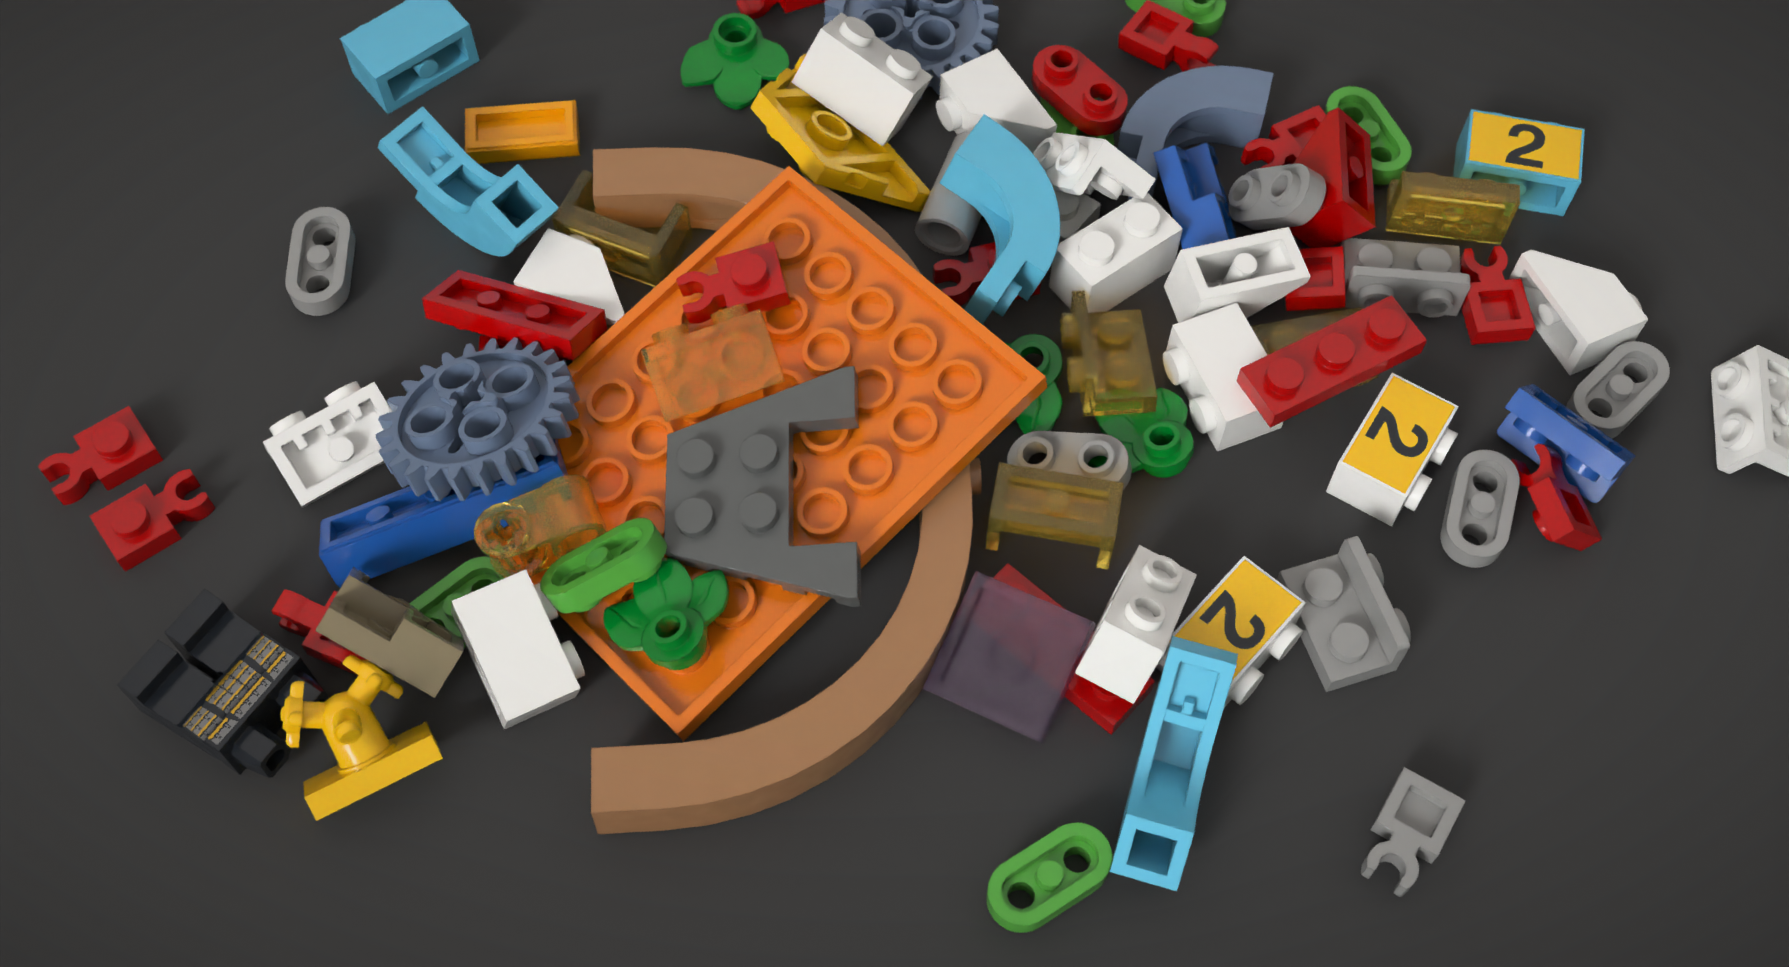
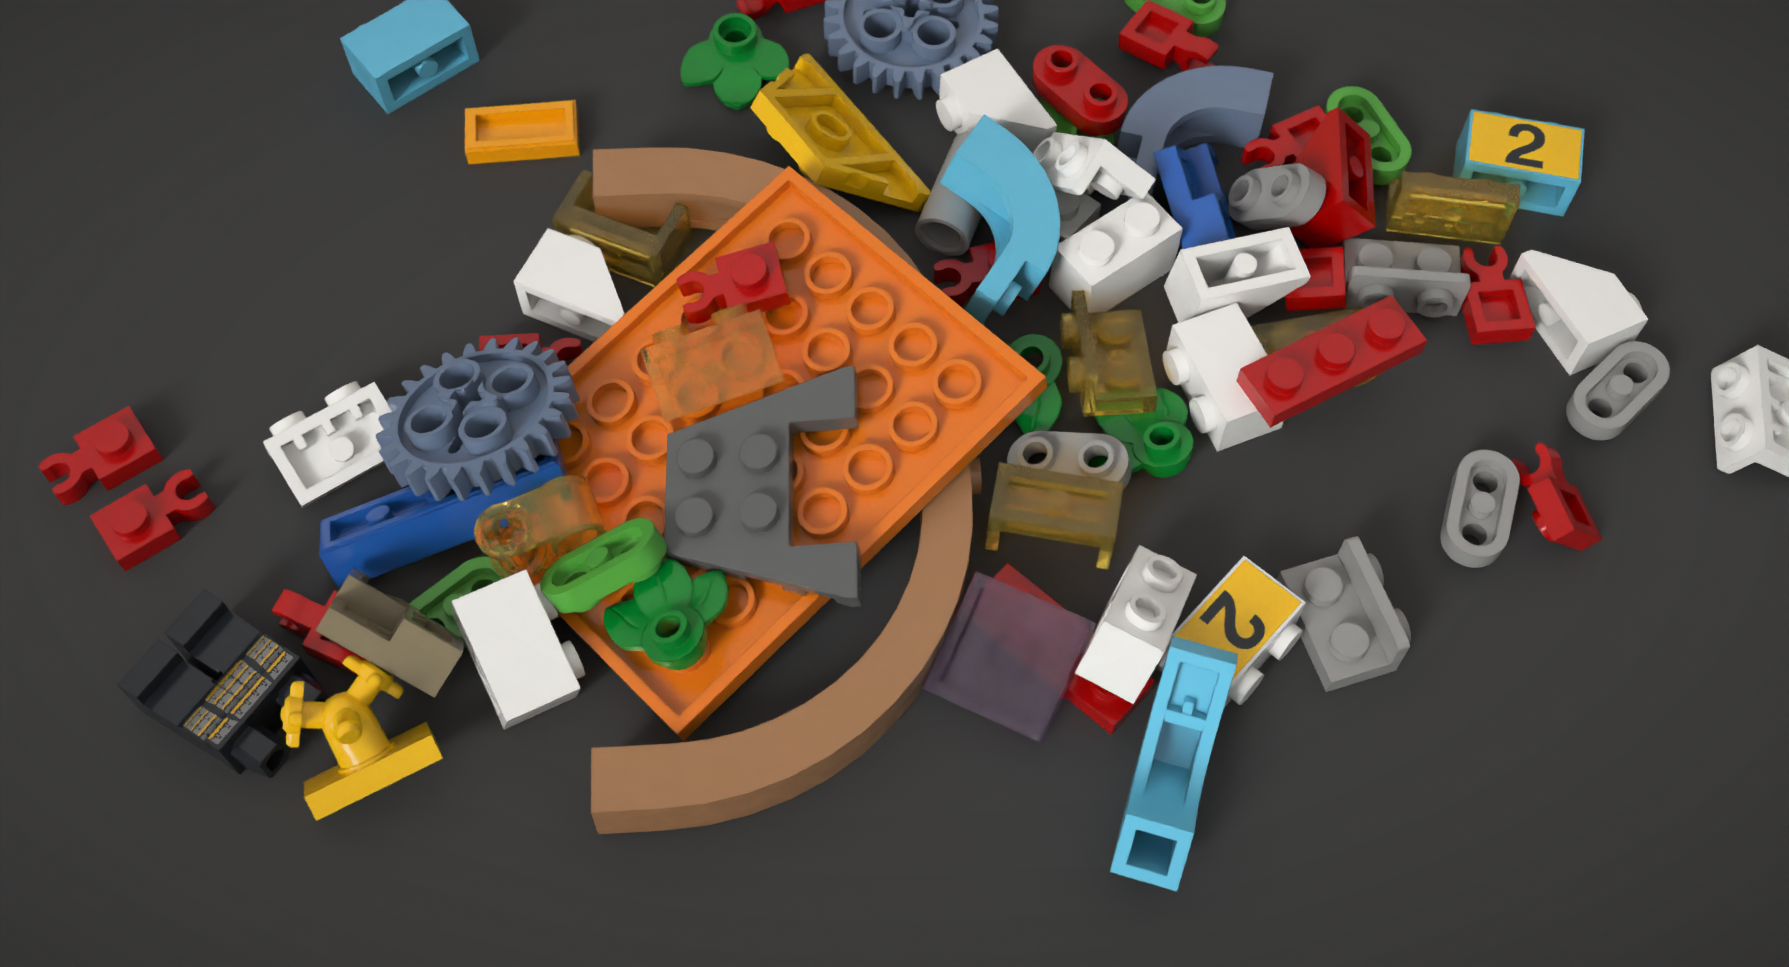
(320, 266): light grey plate -> none
(466, 198): medium azure arch -> none
(514, 311): red plate -> none
(862, 78): white brick -> none
(1046, 878): bright green plate -> none
(1392, 450): brick -> none
(1414, 822): light grey plate -> none
(1587, 454): blue bracket -> none

